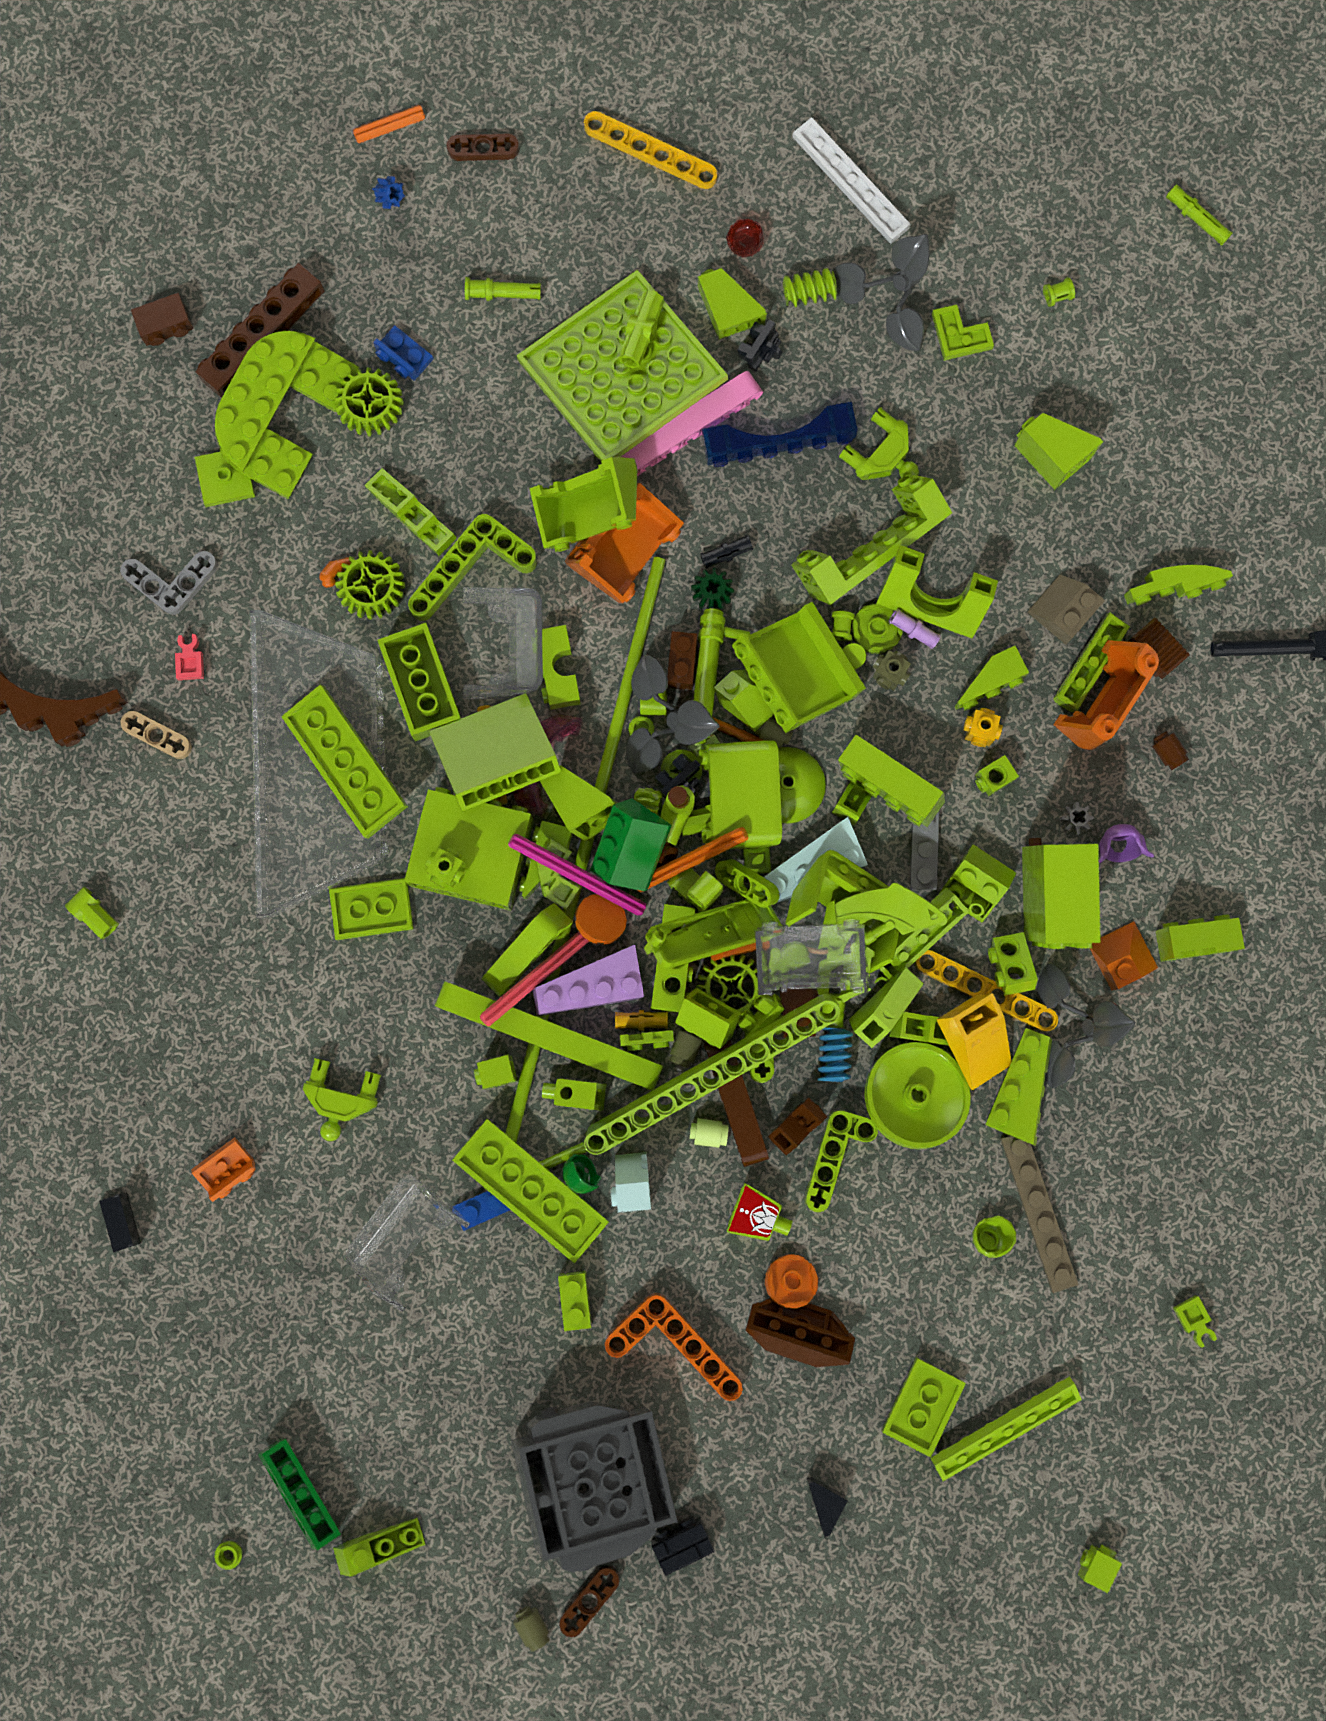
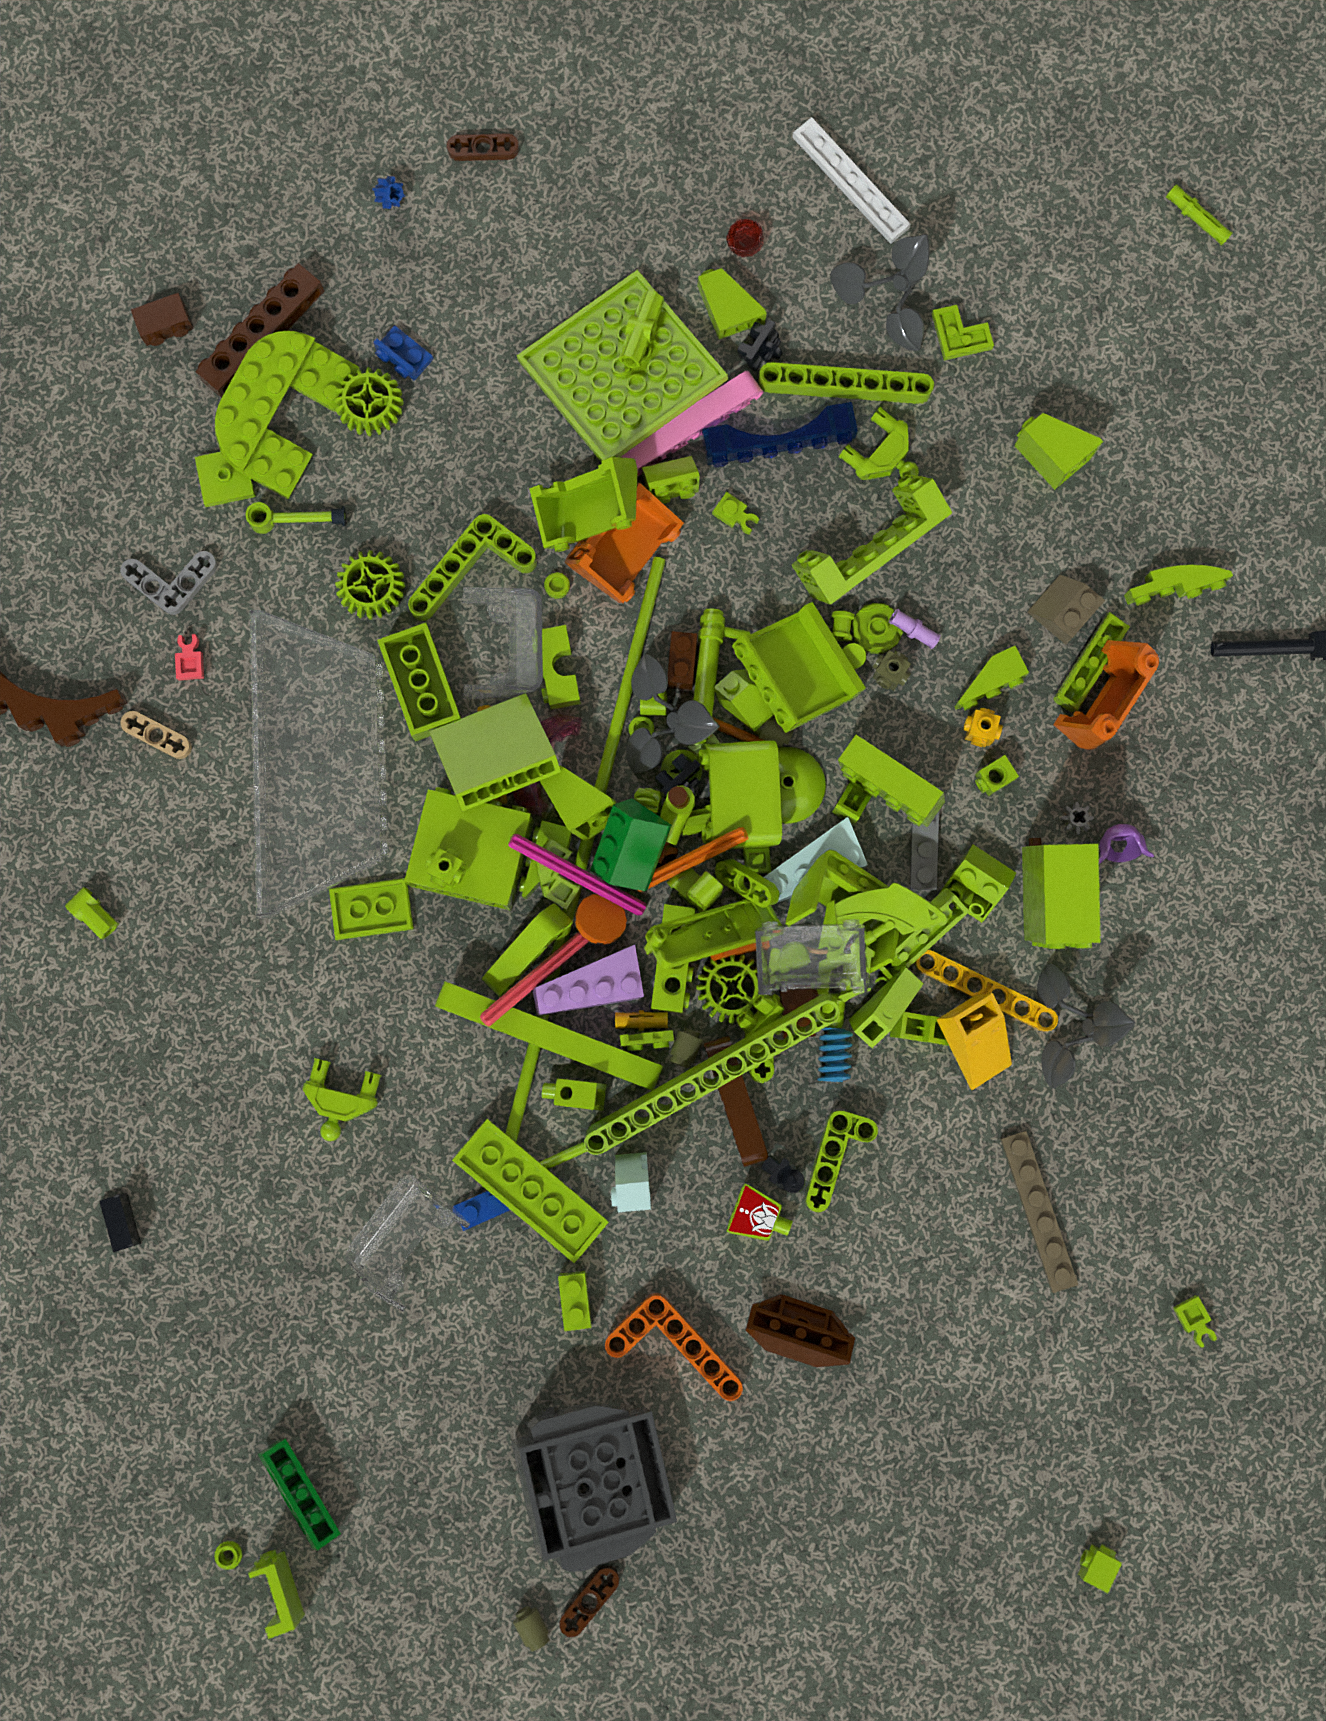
(224, 1169): orange bracket -> none
(283, 1590): none -> lime panel
(330, 571): orange arm -> none
(336, 516): none -> lime piece
(344, 761): lime plate -> none
(378, 1547): lime slope -> none
(389, 124): orange axle -> none
(410, 511): lime slope -> none
(489, 289): lime pin -> none
(495, 1072): lime brick -> none
(557, 585): none -> lime tile
(577, 1178): green hair -> none
(652, 147): yellow beam -> none
(672, 479): none -> lime slope
(682, 1545): black brick -> none
(708, 1018): lime brick -> none
(709, 1133): yellowish green brick -> none
(723, 590): dark green gear -> none
(726, 551): black pin -> none
(732, 511): none -> lime plate
(784, 1174): none -> black hips
(791, 1281): orange tile -> none
(797, 1126): reddish brown brick -> none
(810, 287): lime piece -> none
(828, 1504): black slope -> none
(856, 377): none -> lime beam
(917, 1095): lime dish -> none
(923, 1407): lime plate -> none
(957, 614): lime arch -> none
(1003, 1236): lime hair -> none
(1006, 1428): lime plate -> none
(1018, 963): lime brick -> none
(1021, 1093): lime wing -> none
(1059, 291): lime bush -> none
(1123, 956): orange slope -> none
(1165, 645): reddish brown brick -> none
(1170, 750): reddish brown brick -> none
(1199, 938): lime wedge -> none

